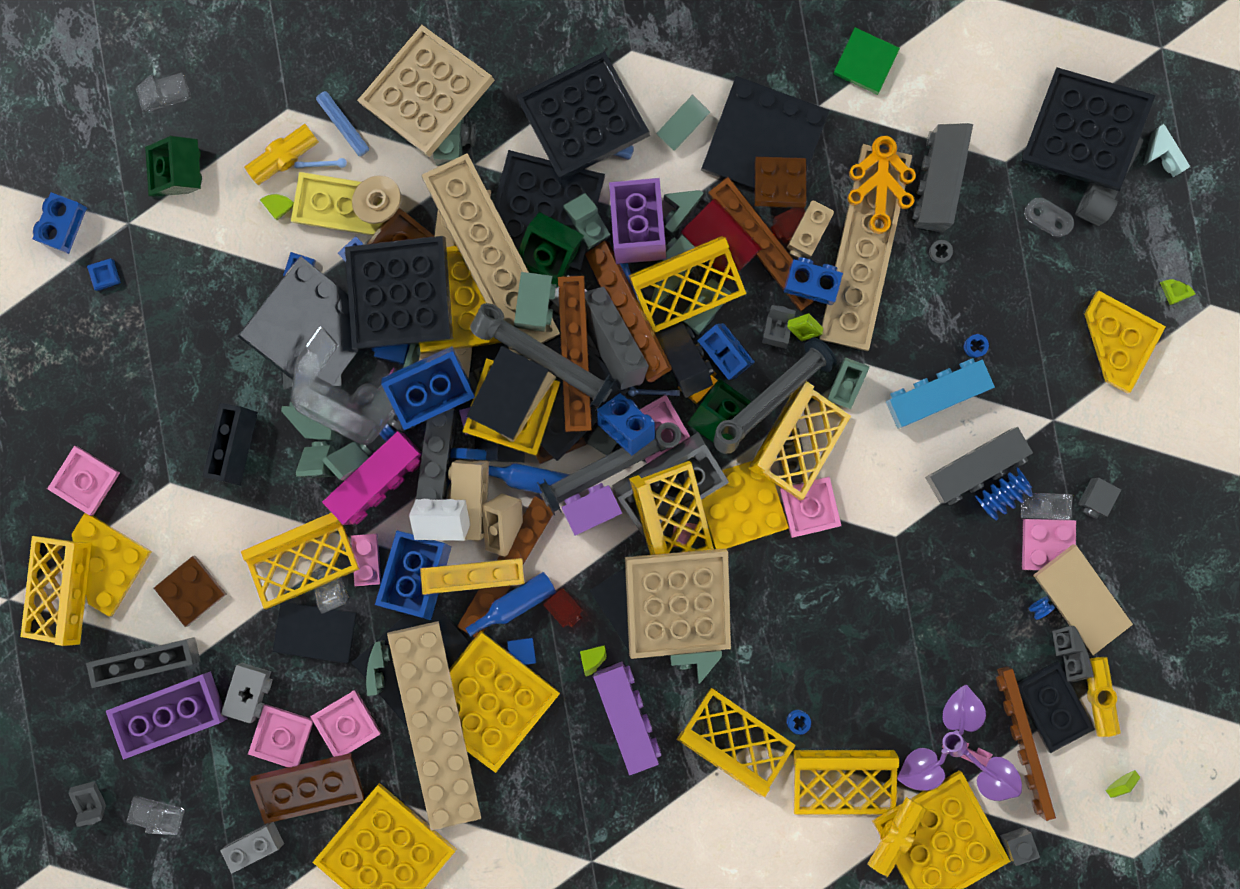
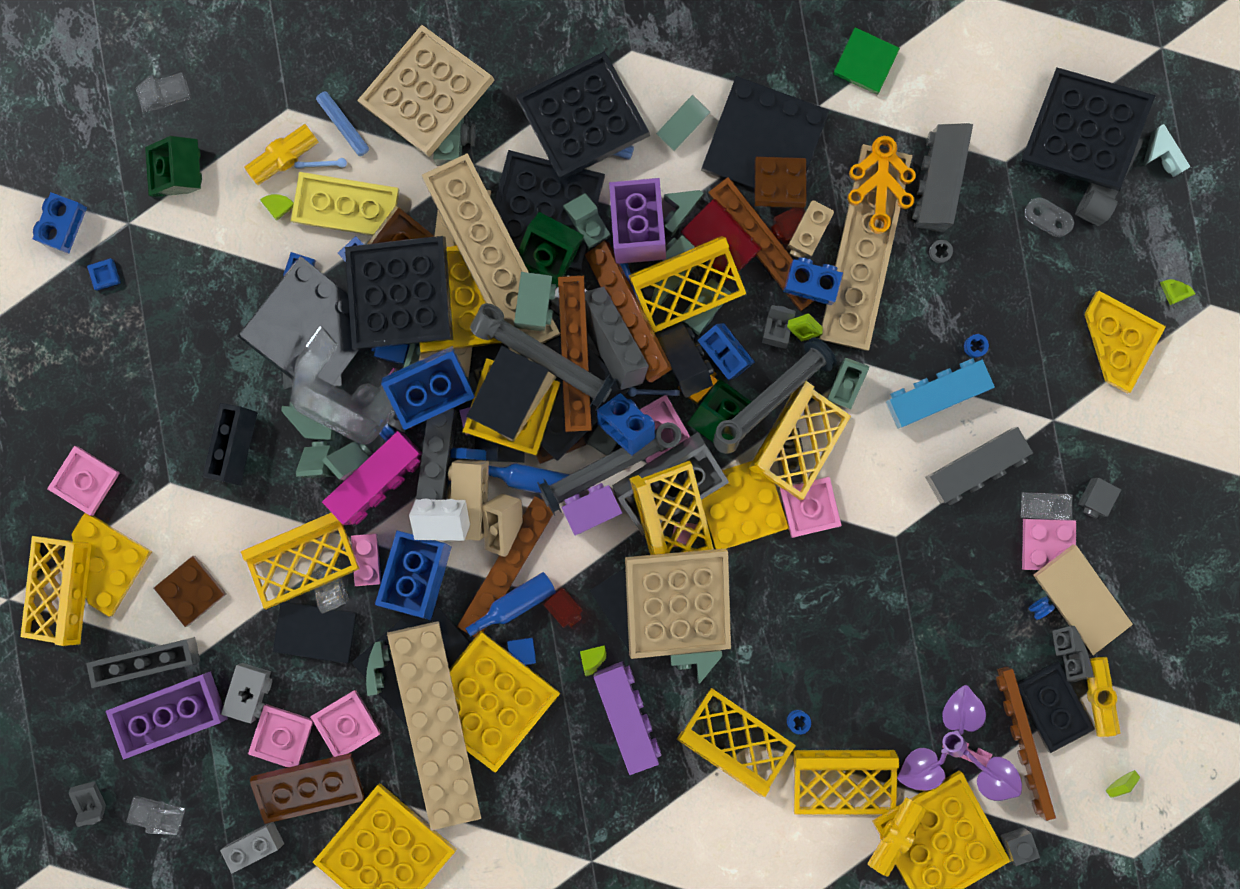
(370, 193): tan dish -> none
(472, 576): yellow tile -> none
(1005, 494): blue piece -> none

